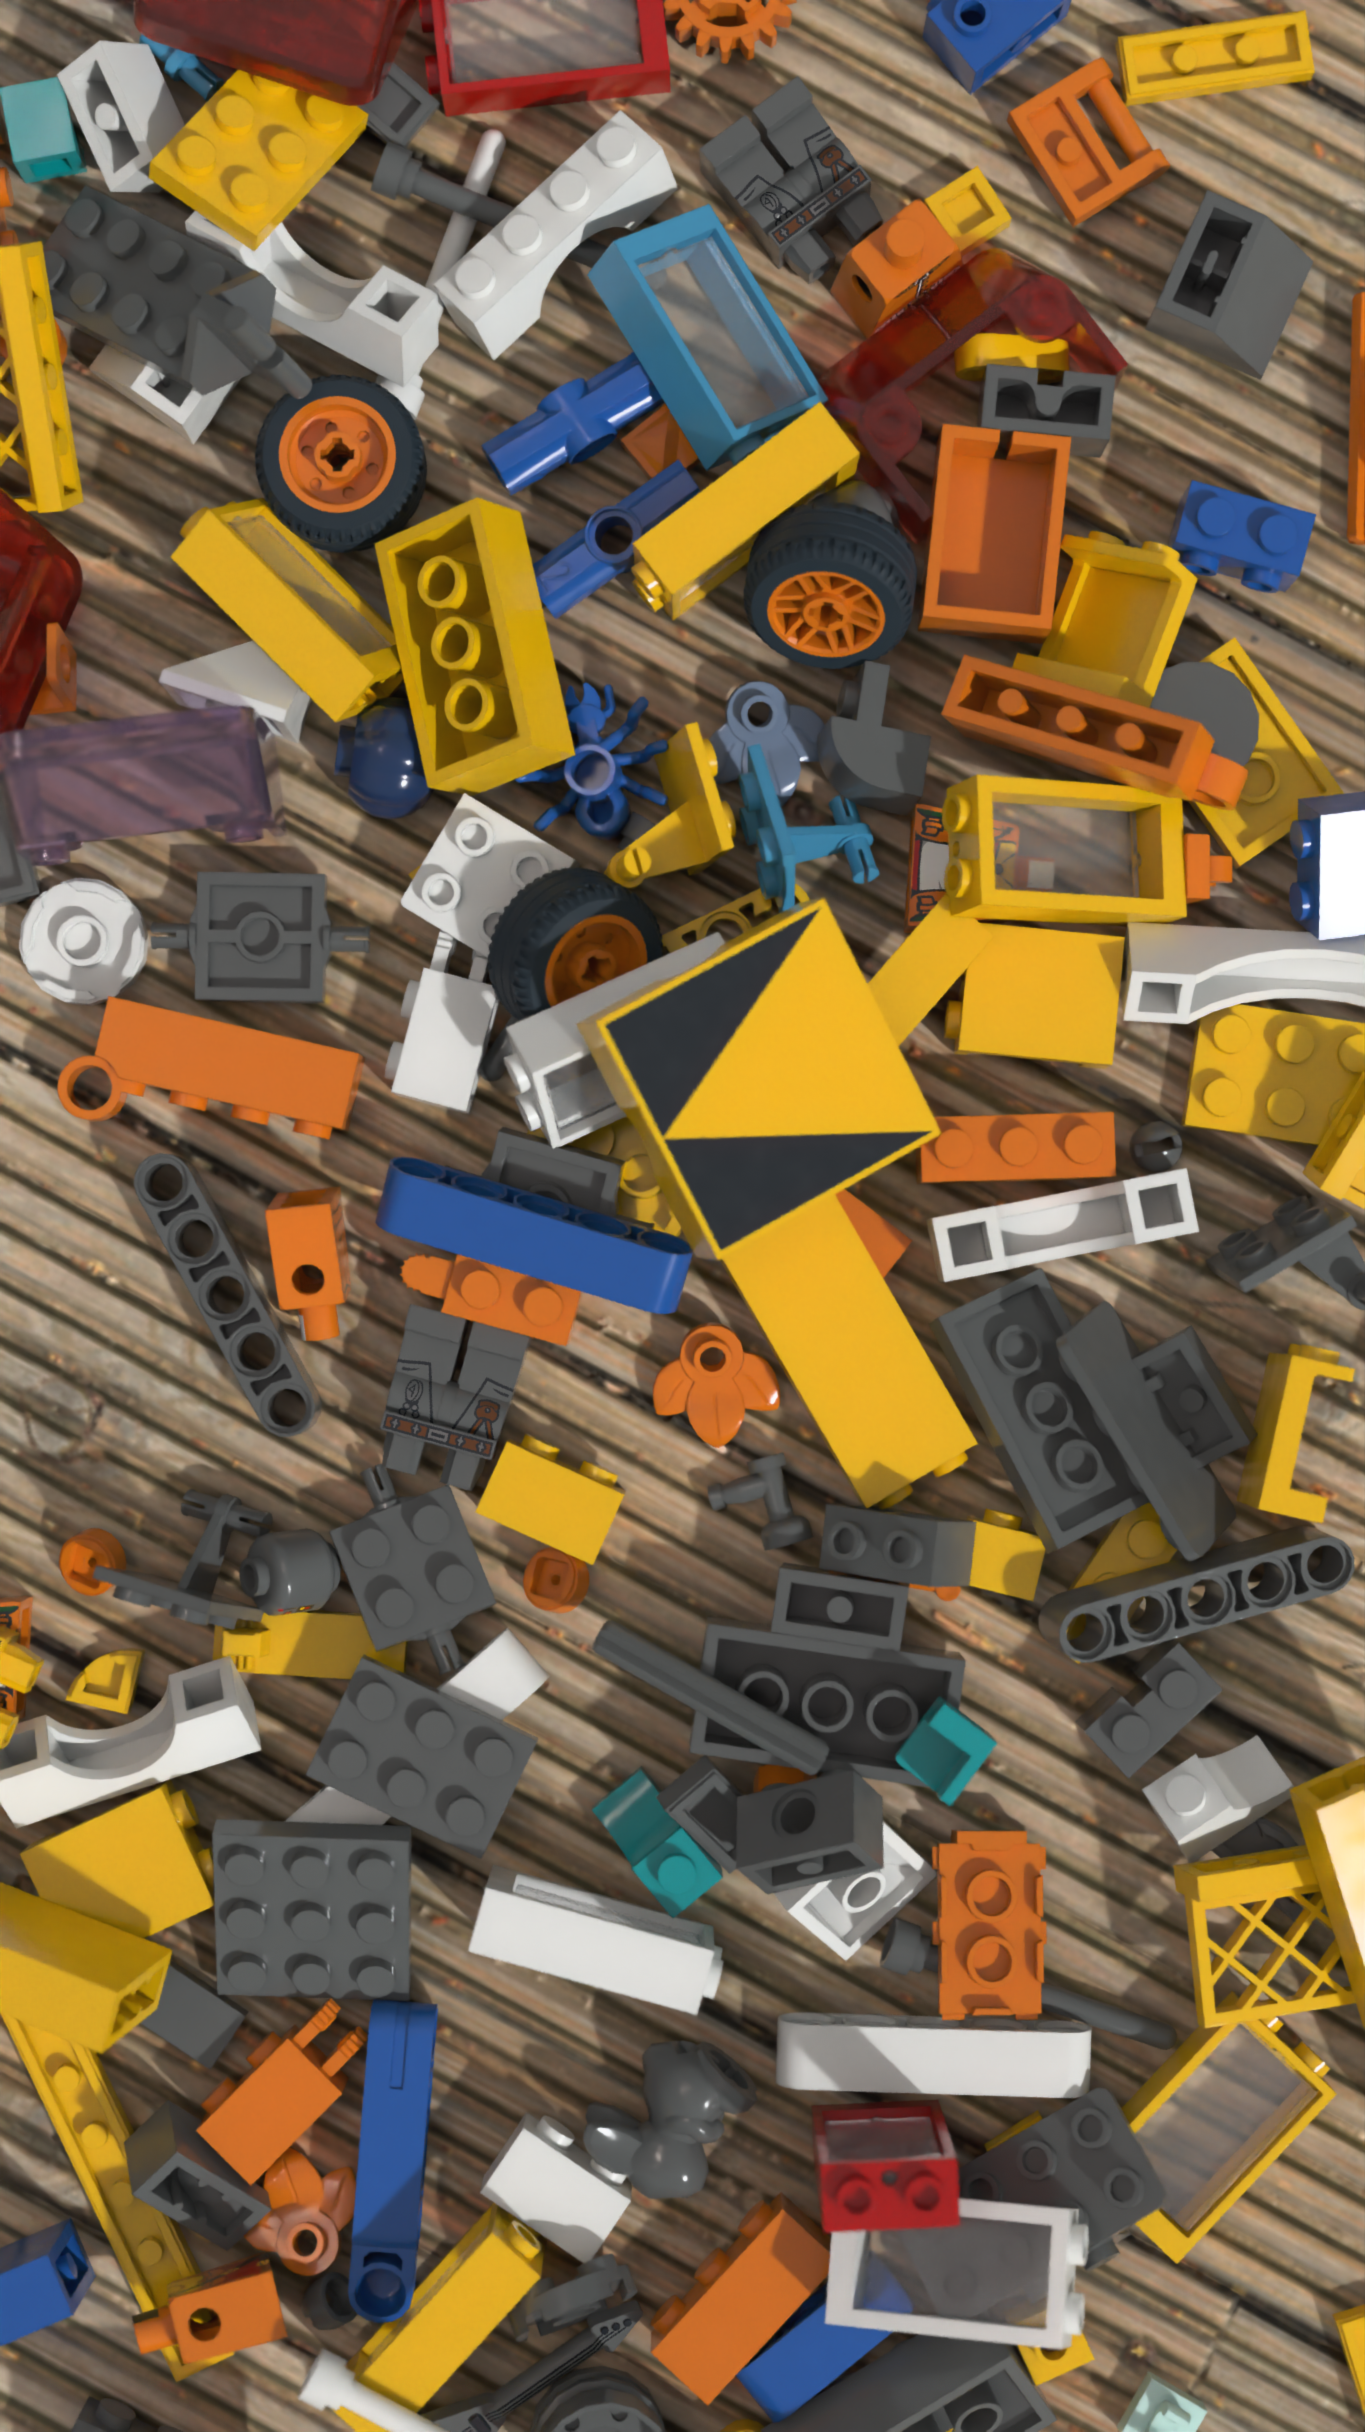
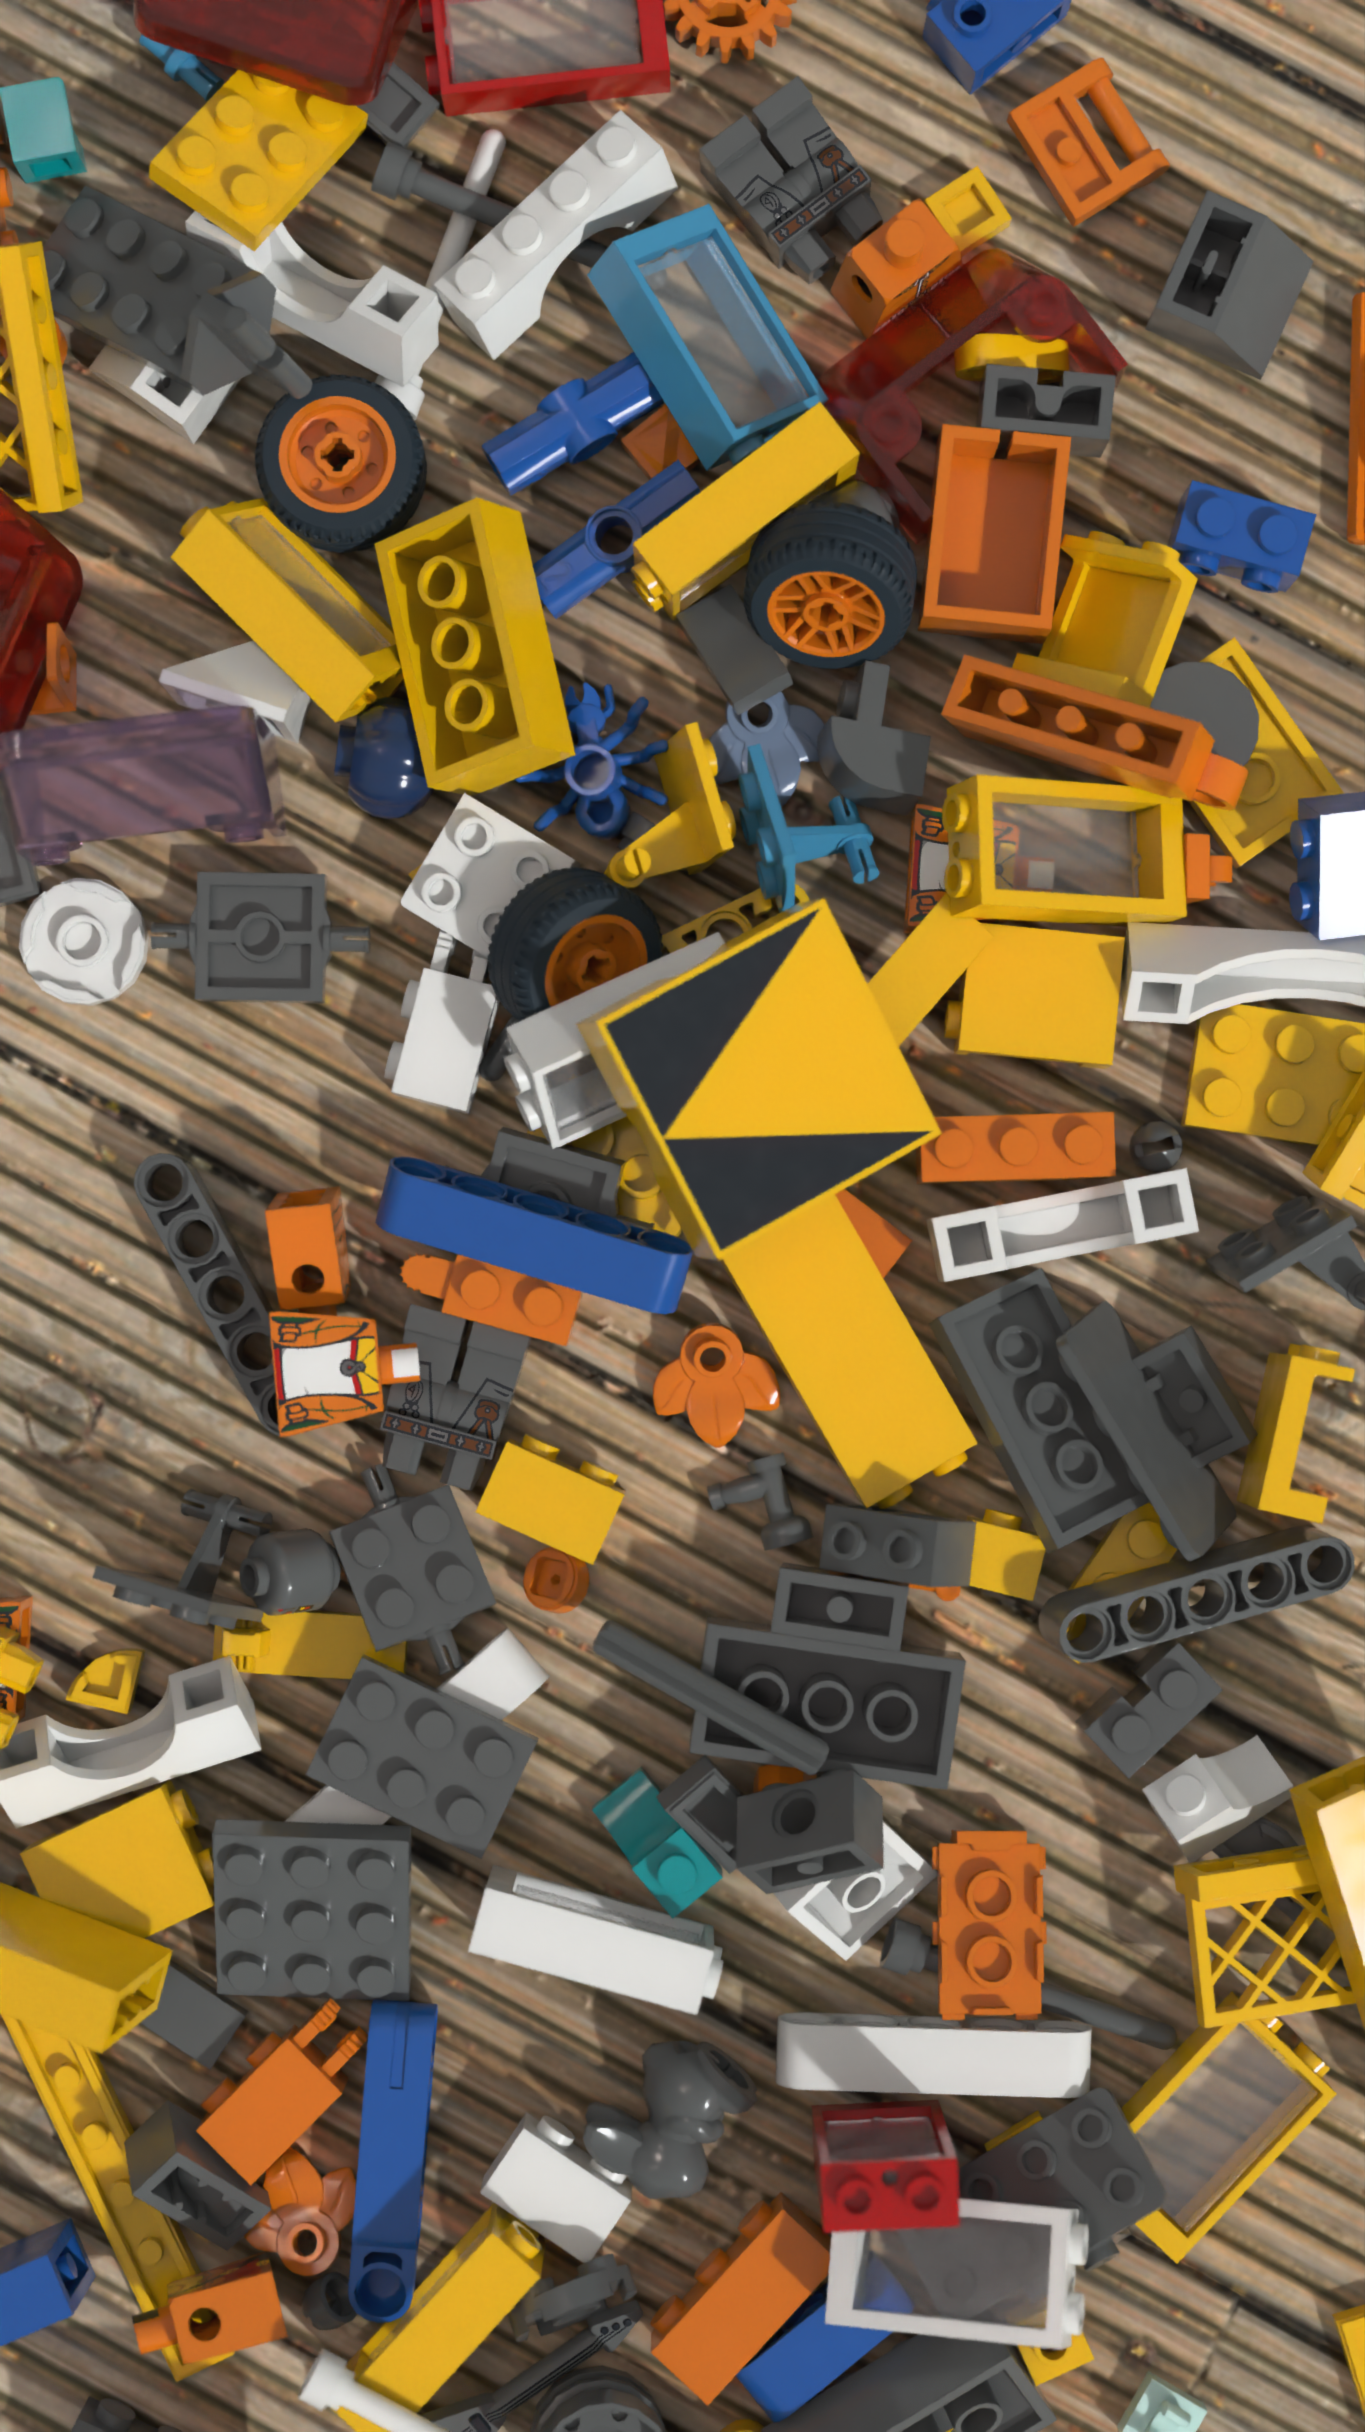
(83, 1553): orange tile -> none
(122, 111): white brick -> none
(217, 1063): orange hinge -> none
(332, 1369): none -> torso
(732, 652): none -> dark grey tile
(945, 1750): teal panel -> none
(1214, 58): yellow tile -> none

